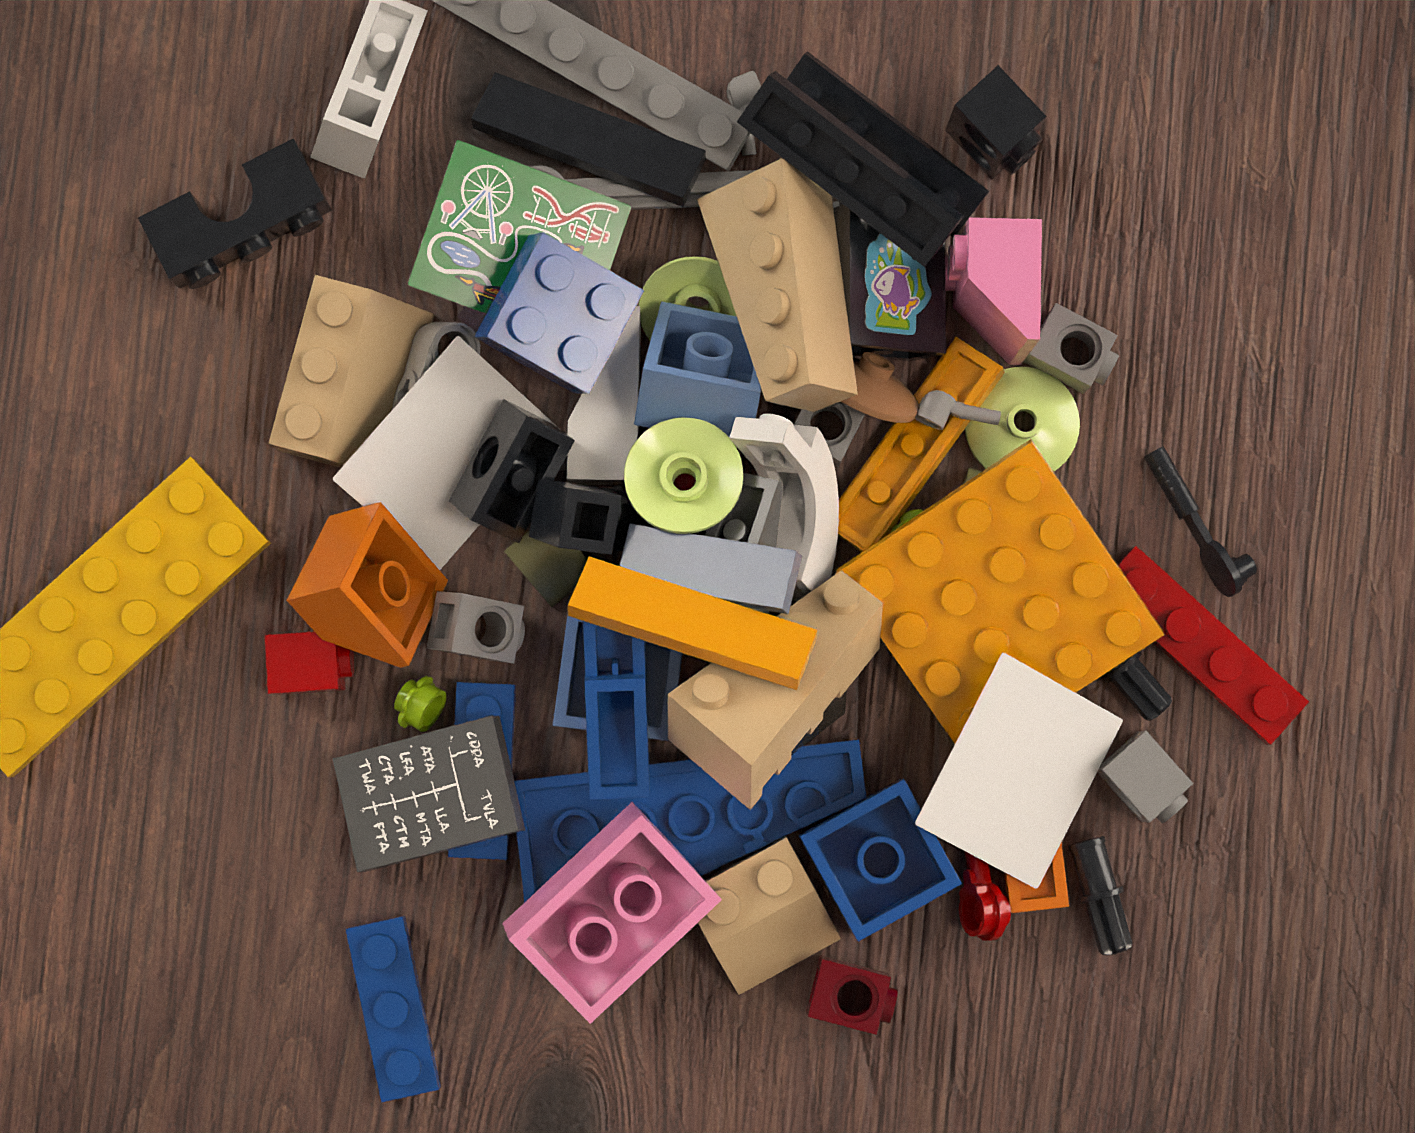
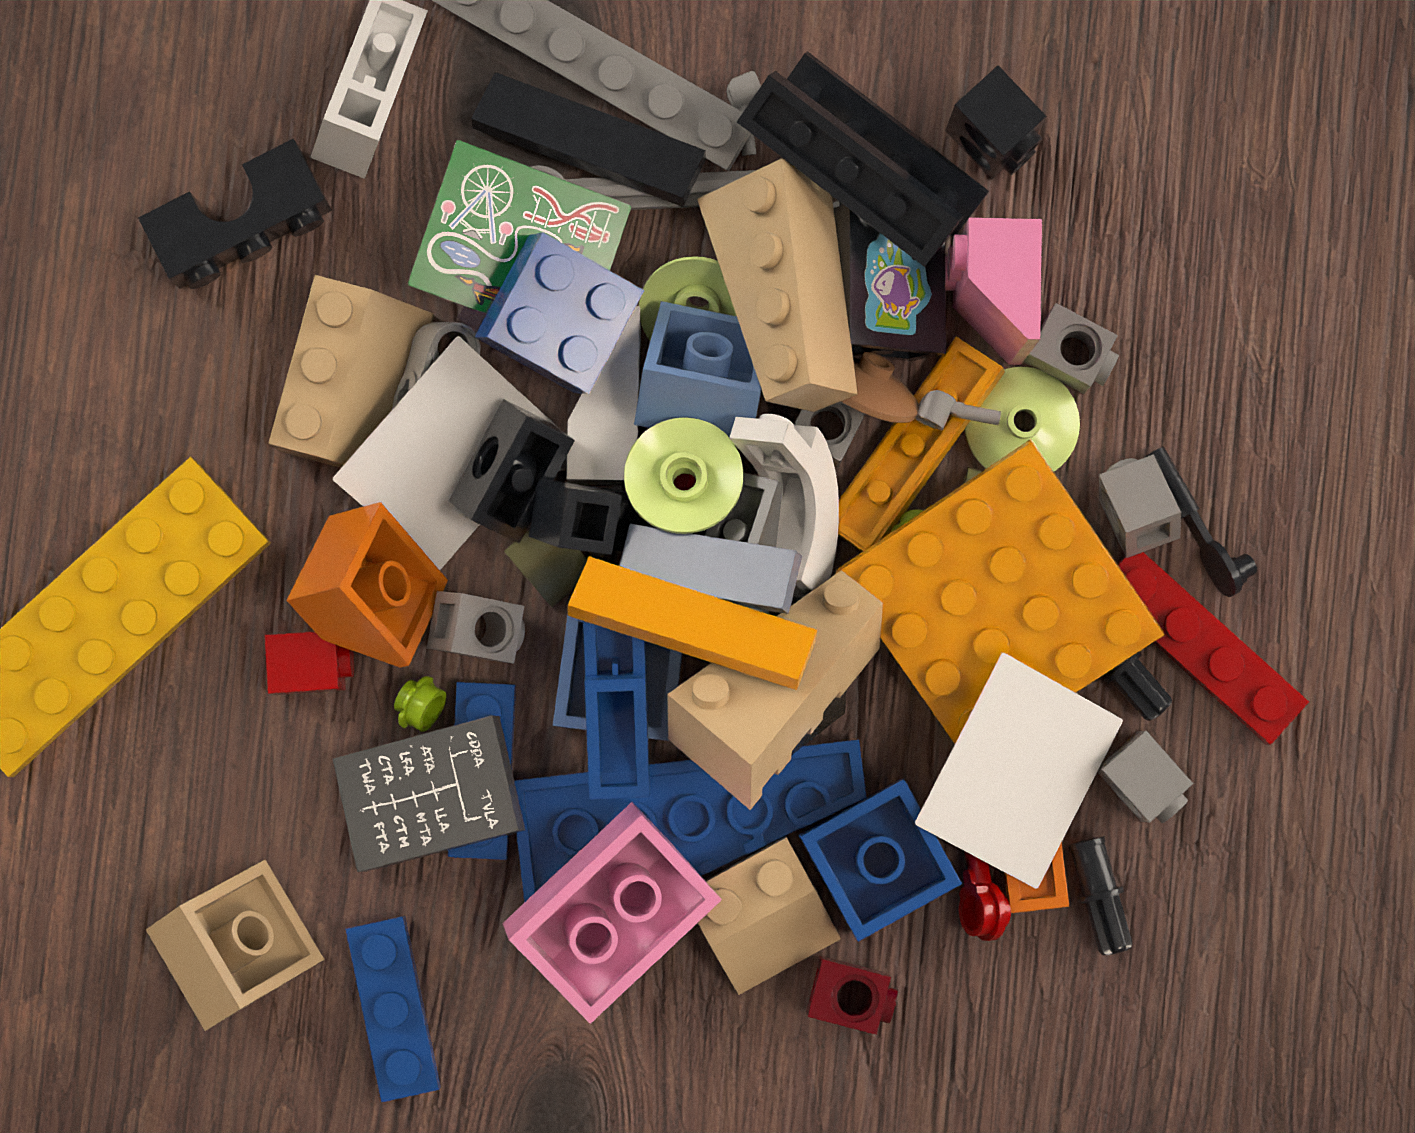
(234, 944): none -> tan slope
(1139, 505): none -> light grey brick

